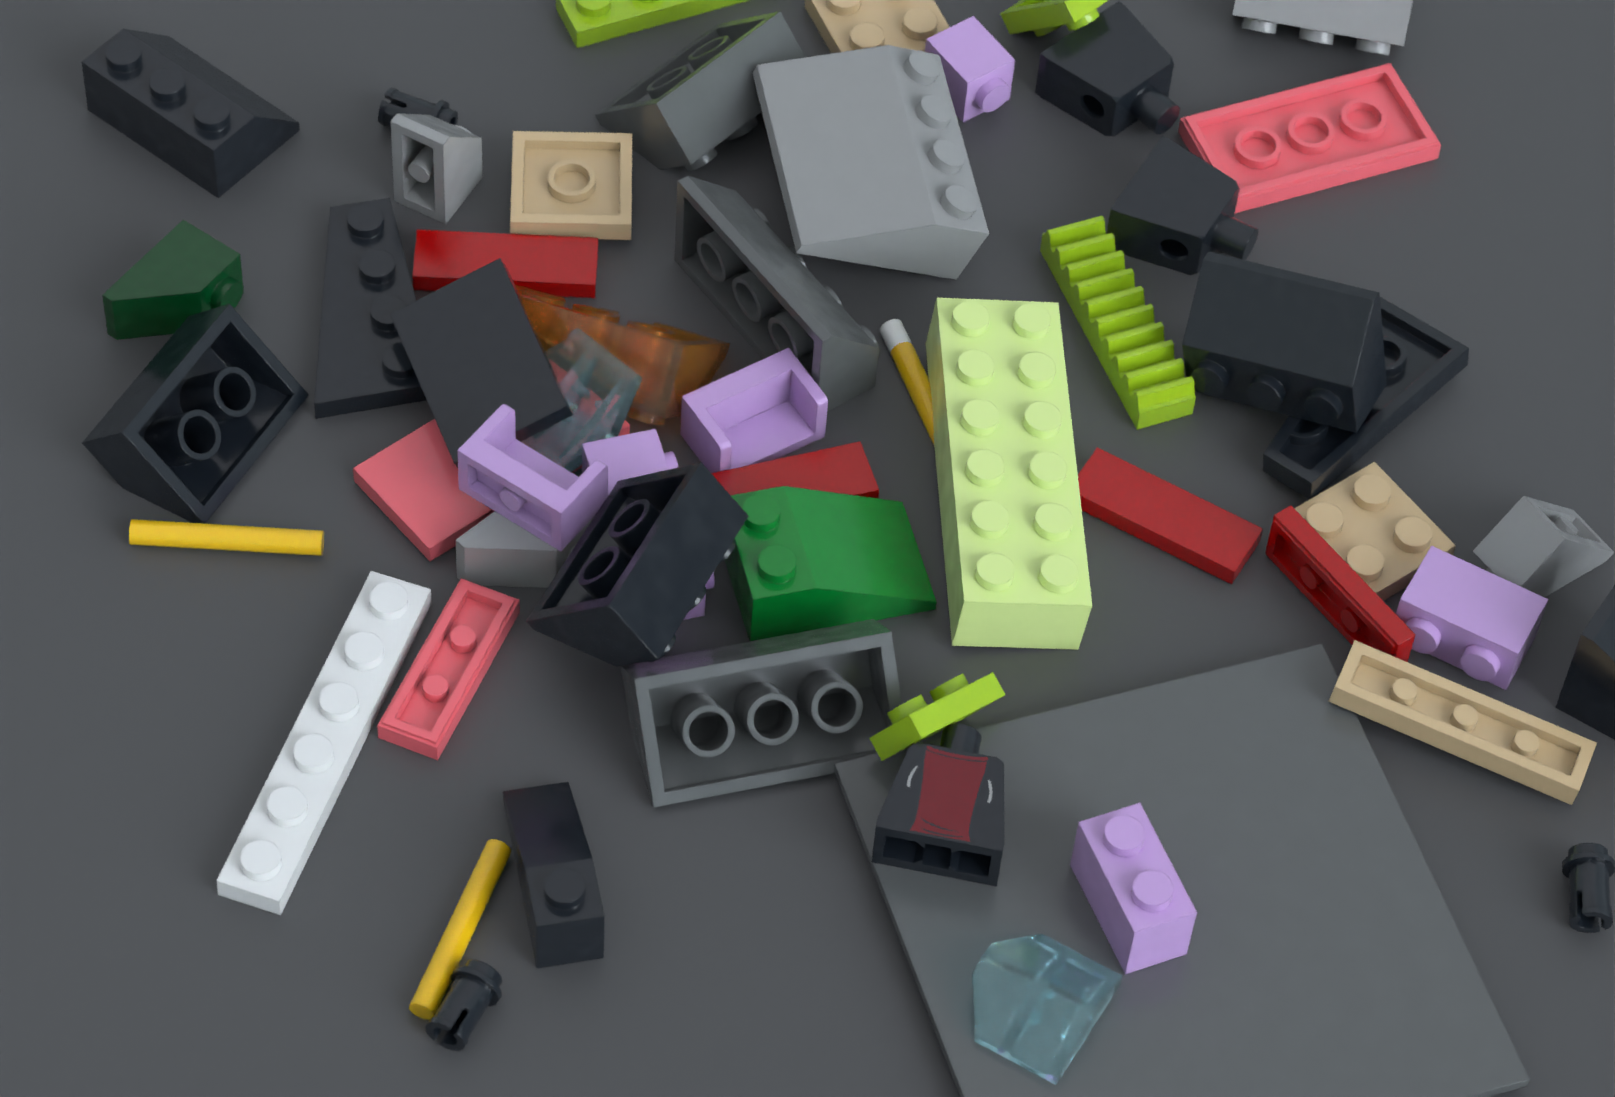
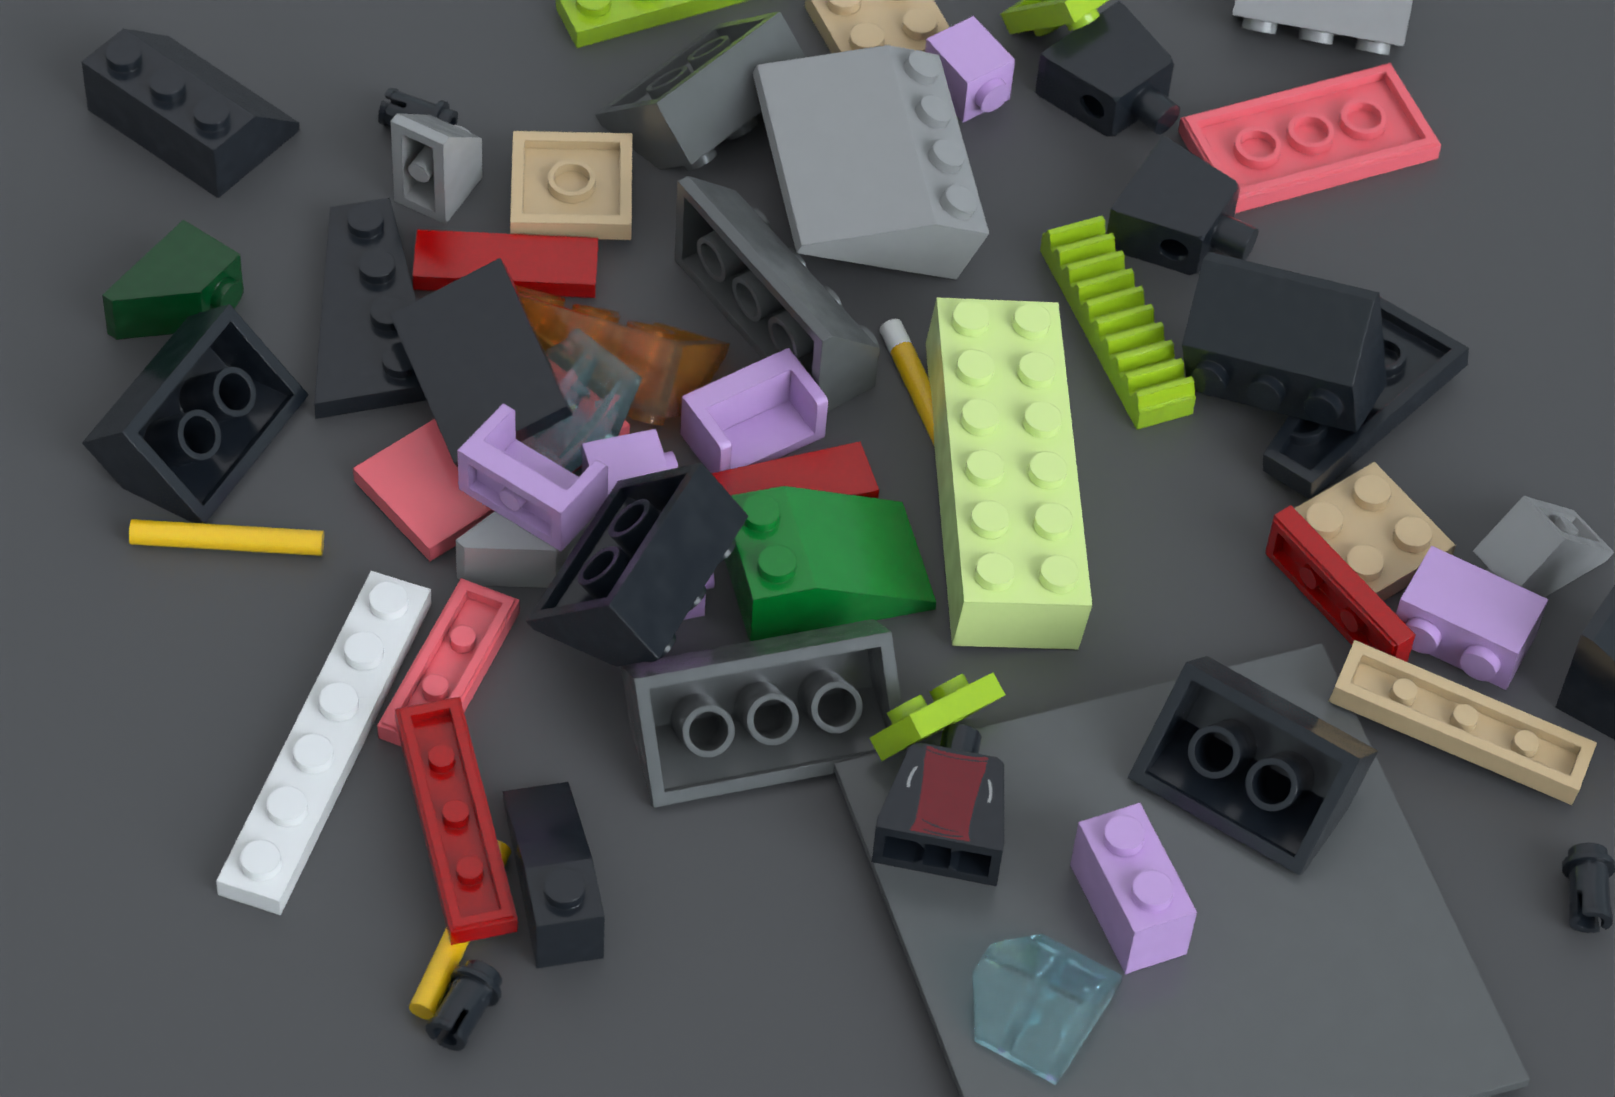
(456, 821): none -> red tile
(1166, 516): red tile -> none
(1251, 763): none -> black slope

